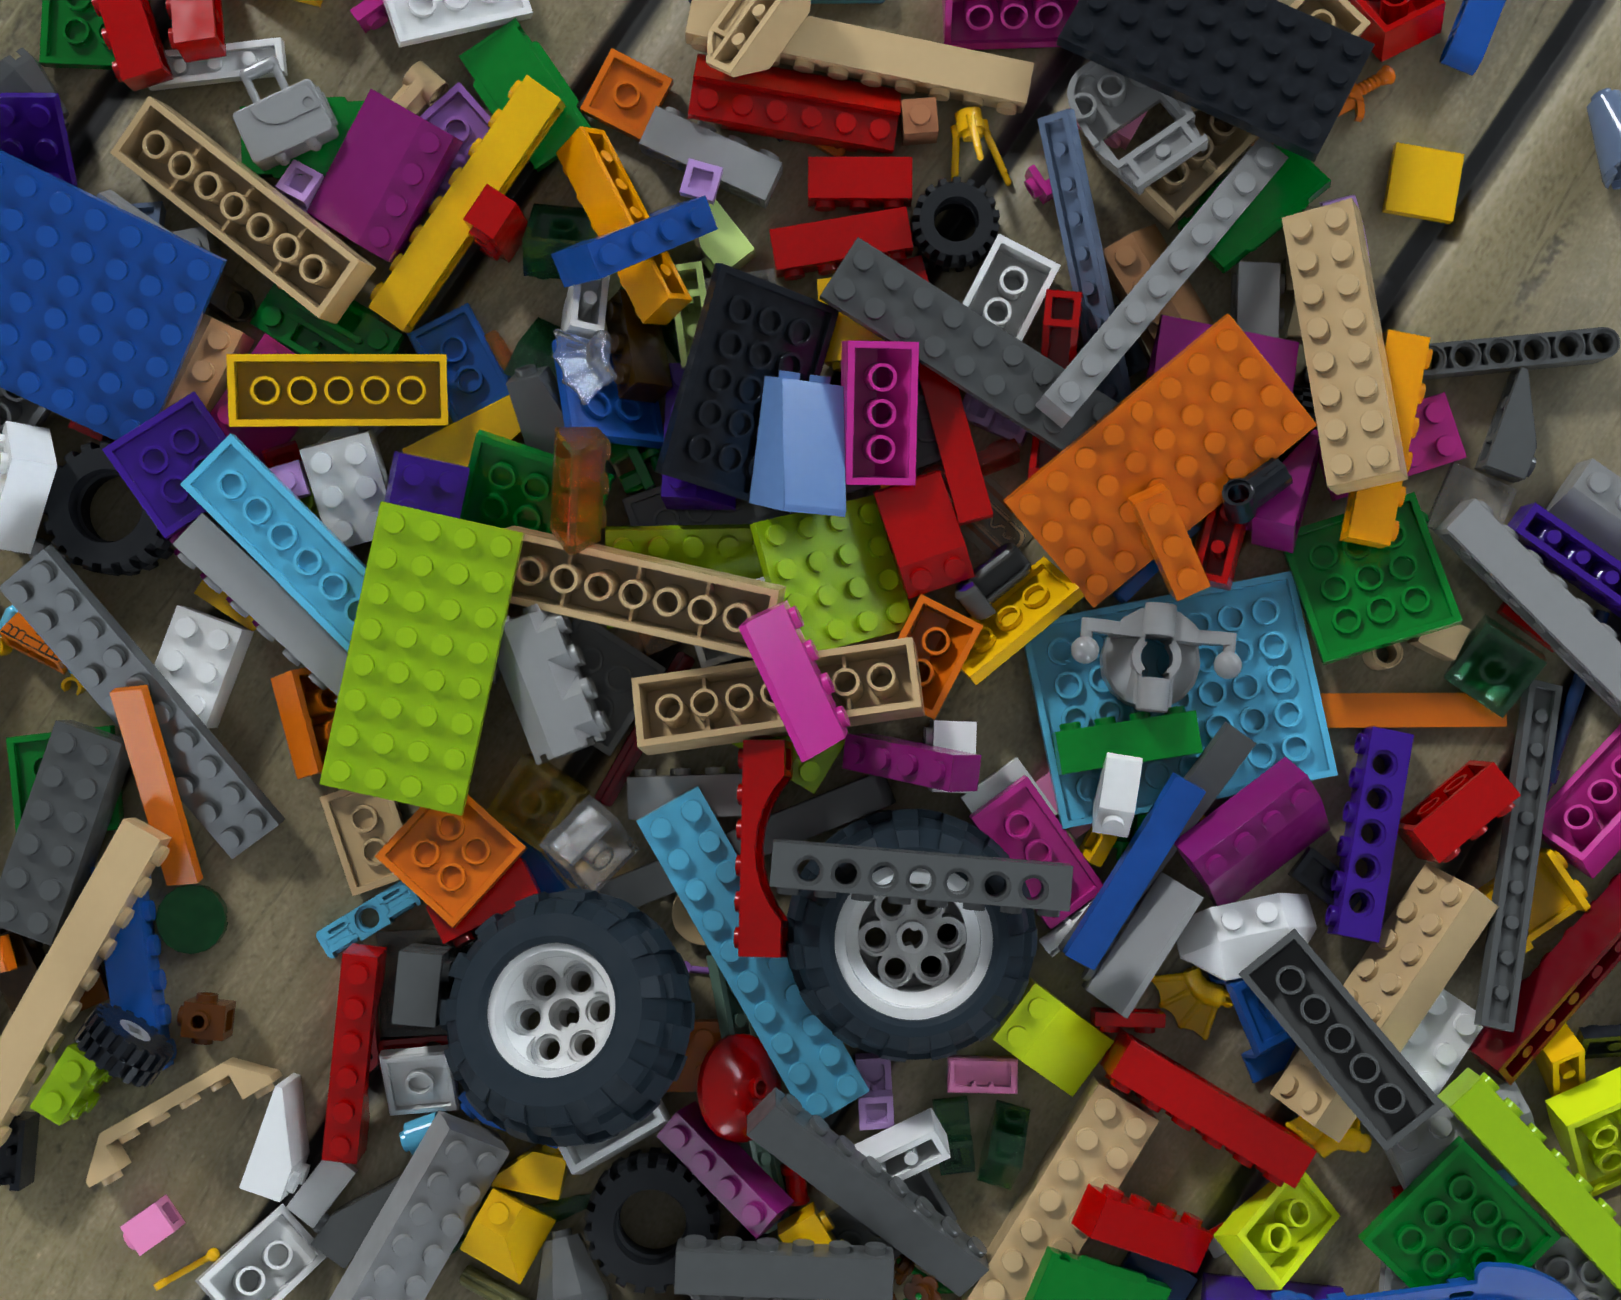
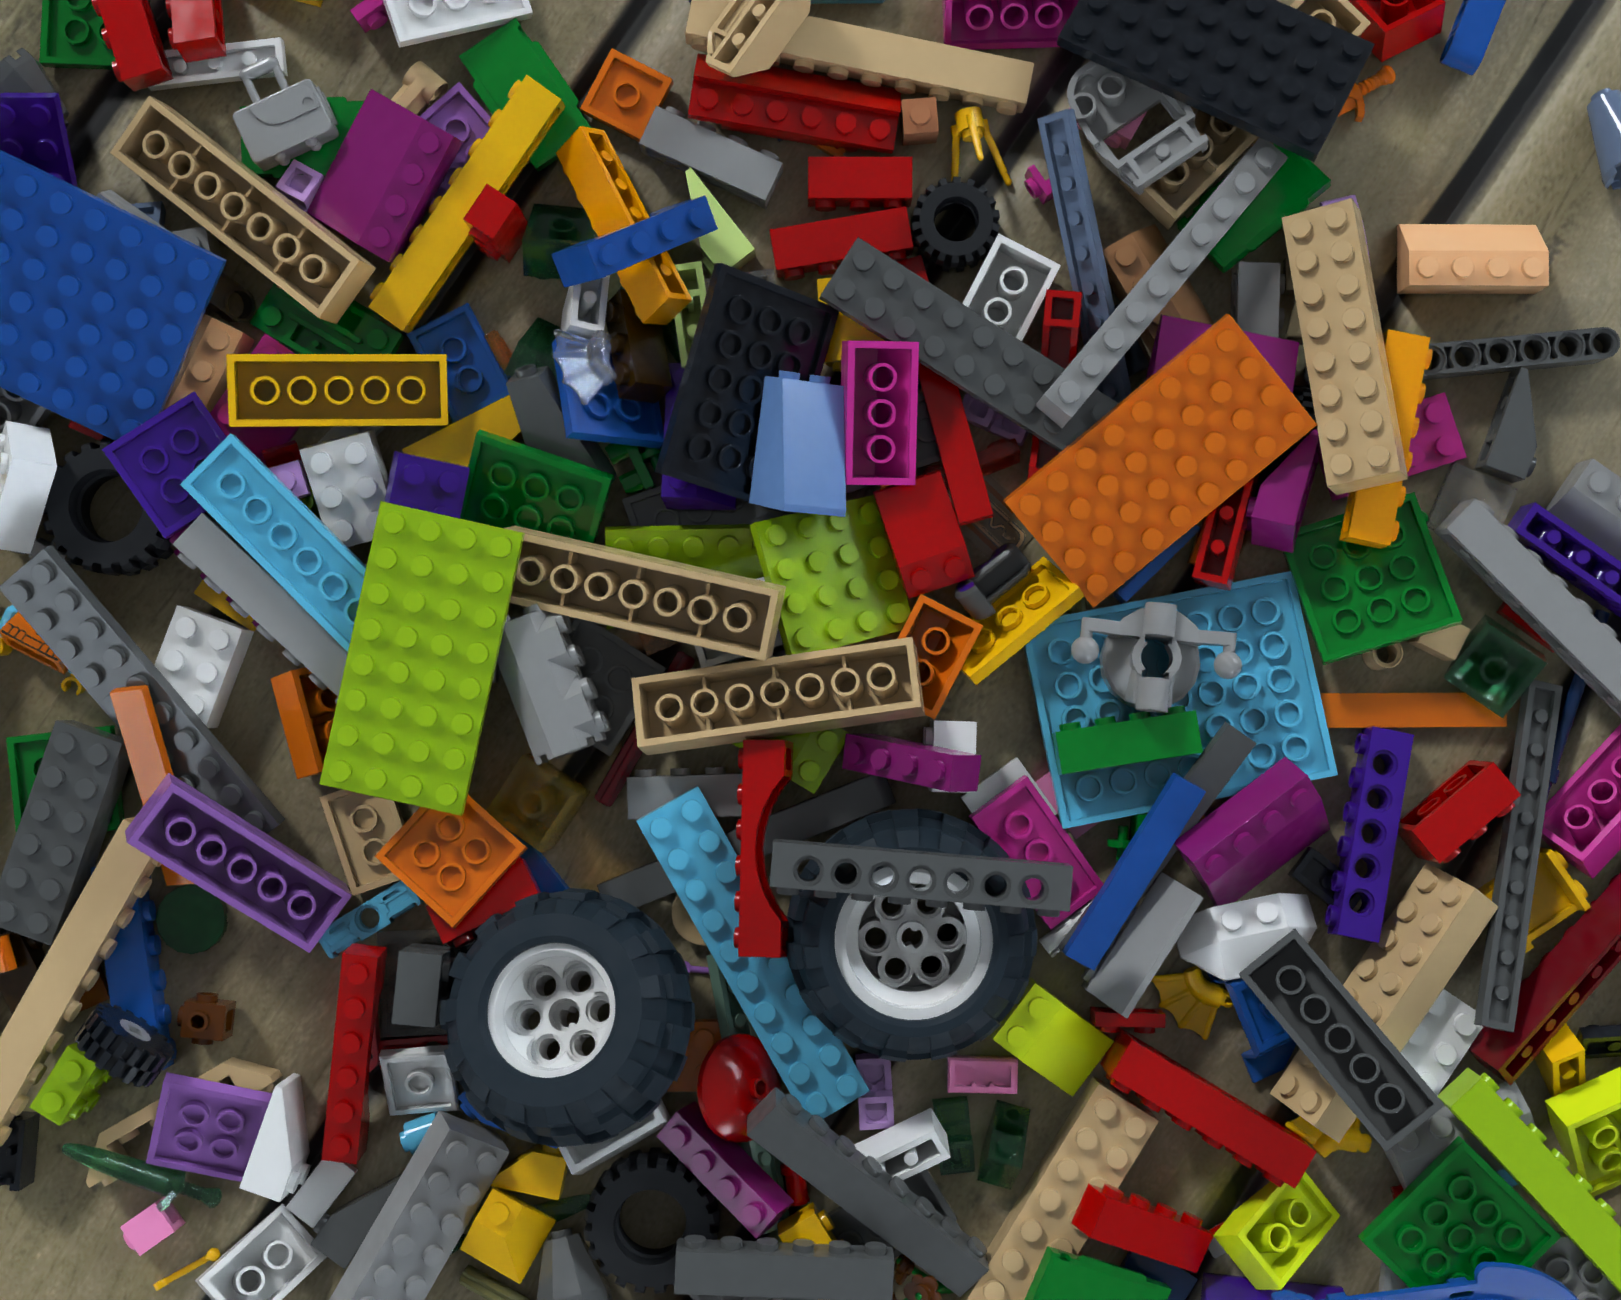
(153, 1178): none -> clear green sword
(206, 1126): none -> medium lavender plate
(237, 863): none -> medium lavender brick
(579, 487): clear orange slope -> none
(589, 845): clear brick -> none
(701, 180): lavender plate -> none
(794, 679): dark pink slope -> none
(1097, 847): yellow tile -> none
(1116, 795): white slope -> none
(1169, 541): orange brick -> none
(1254, 488): black piece -> none
(1423, 183): yellow tile -> none
(1471, 259): none -> light nougat slope

